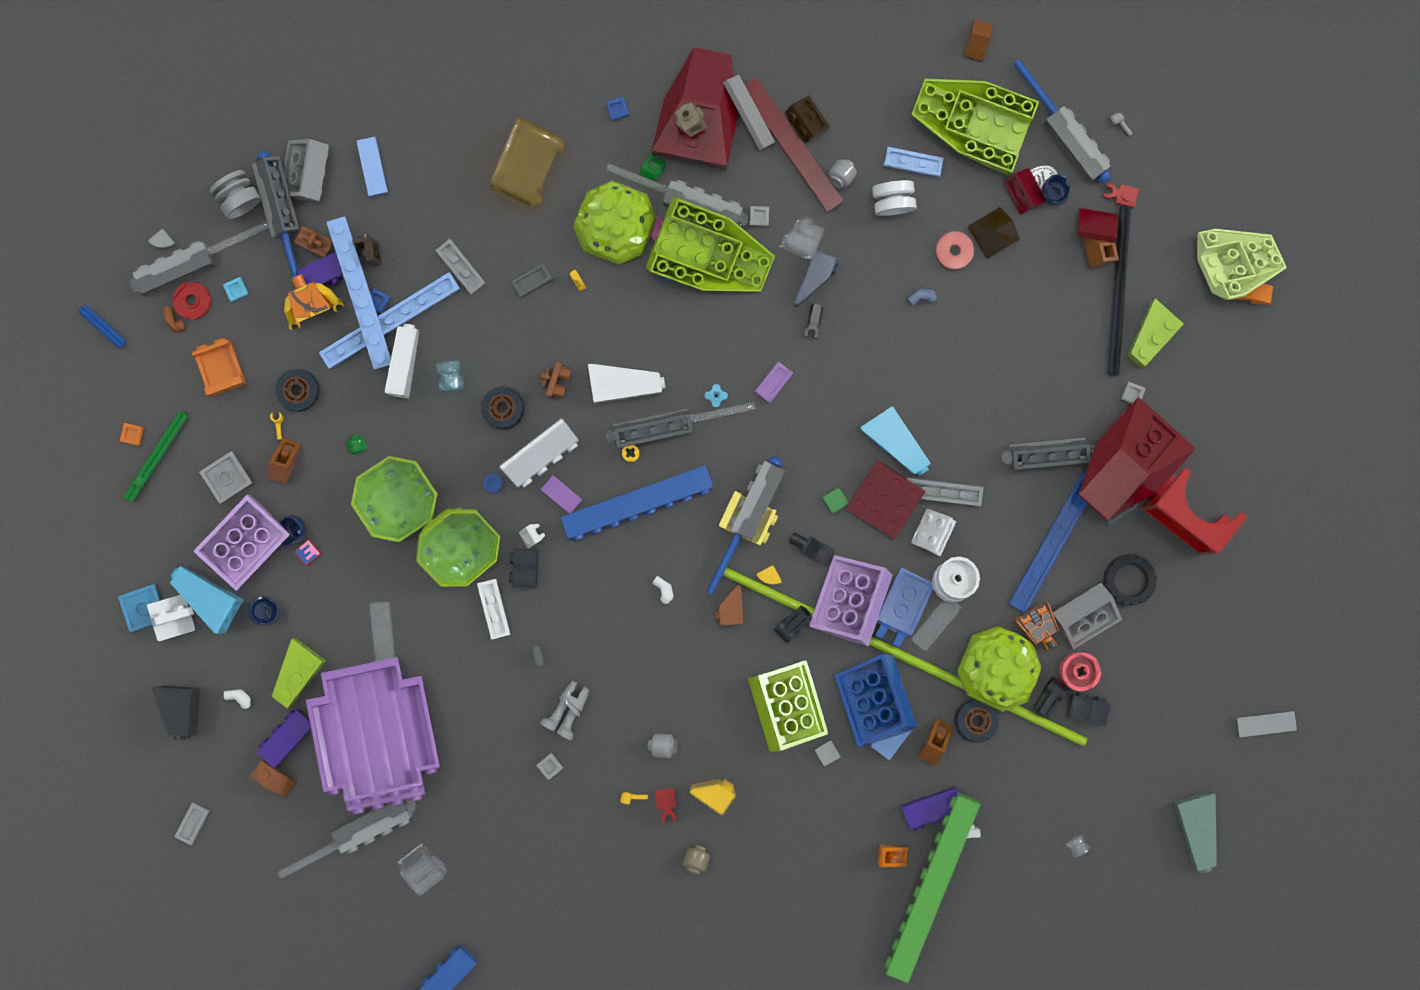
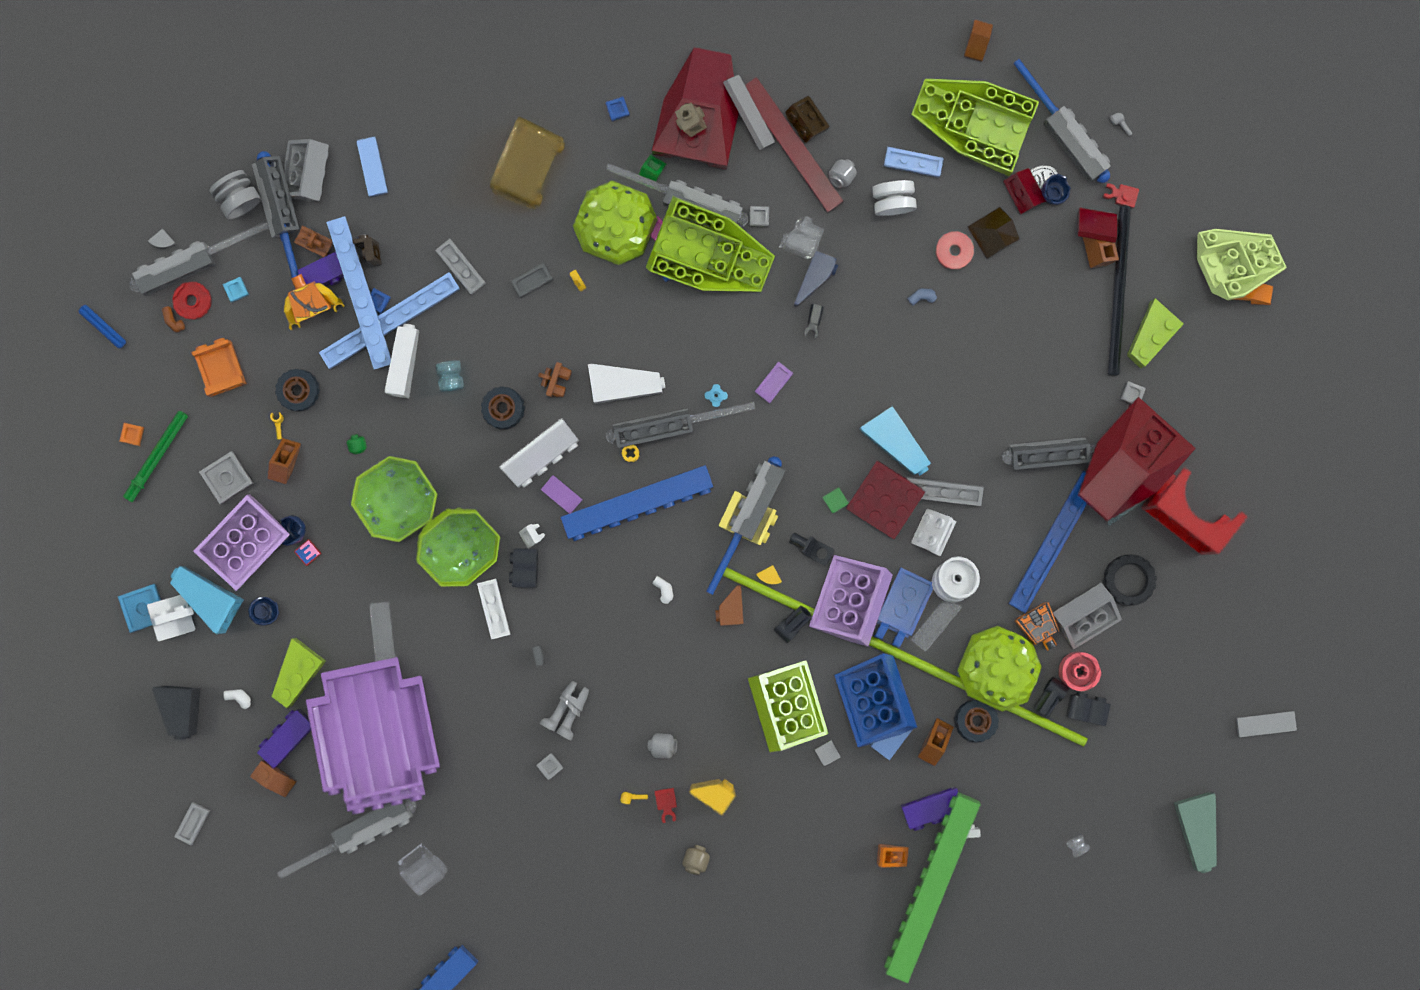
(493, 483): blue tile -> none

